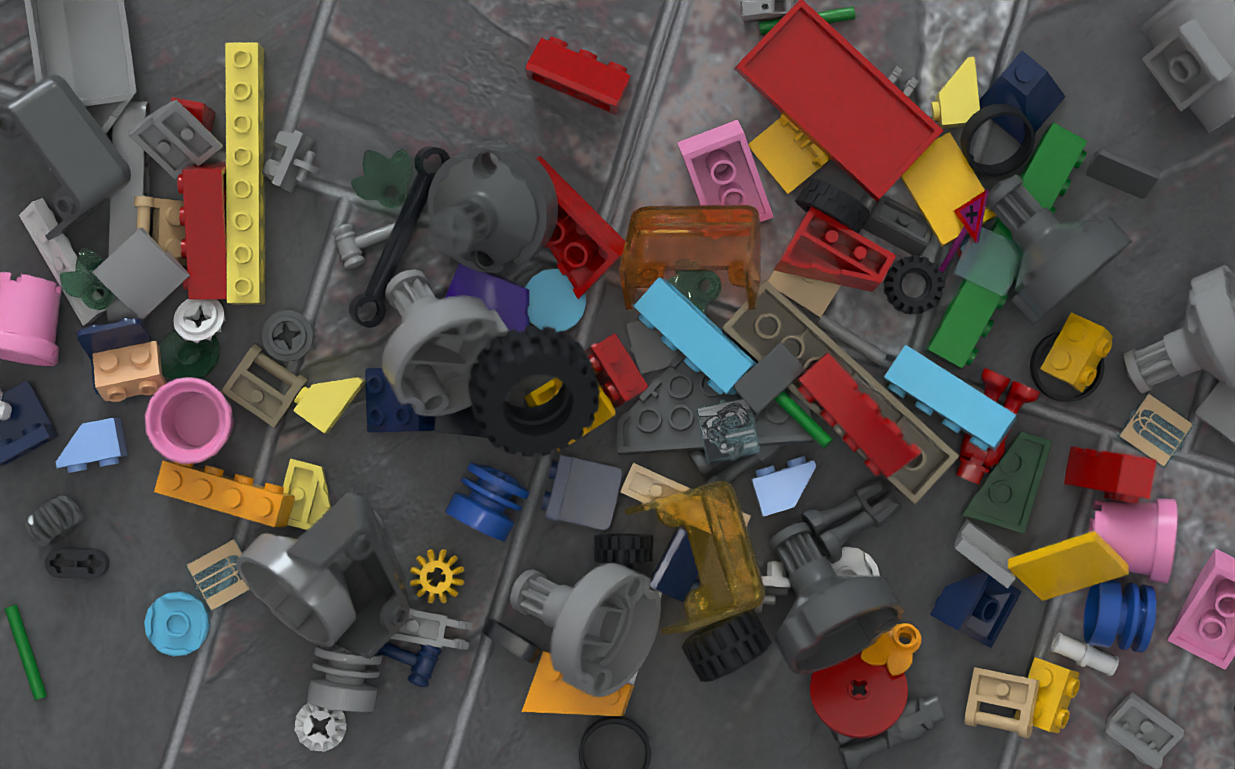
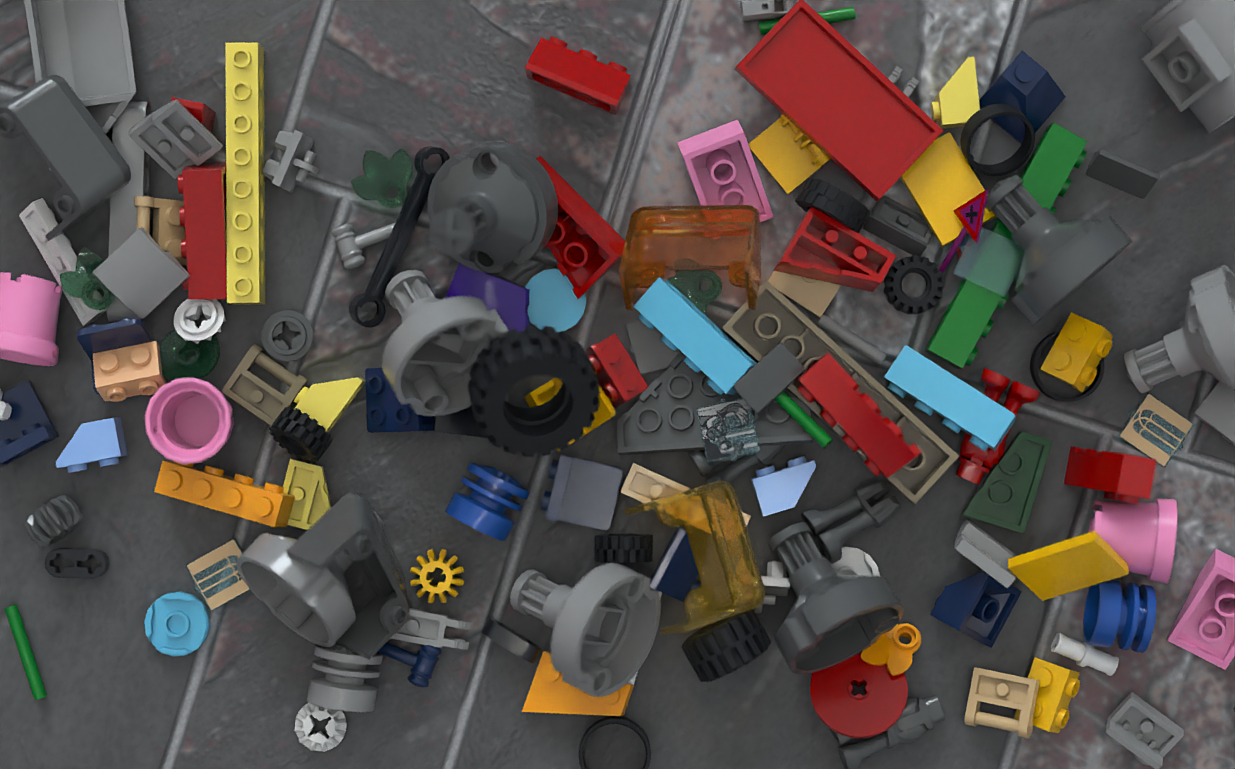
(300, 435): none -> black tyre

